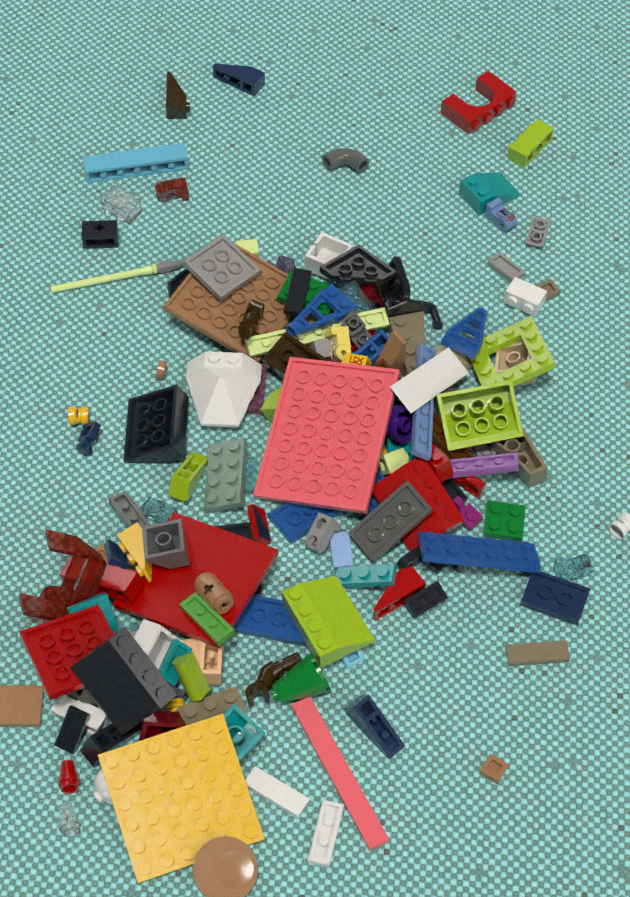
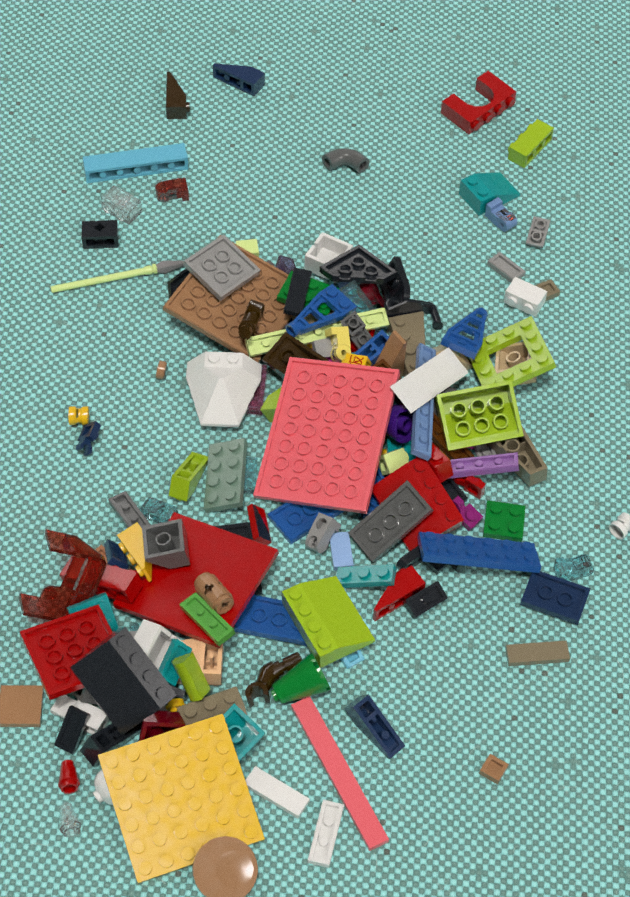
(157, 426): black slope -> none

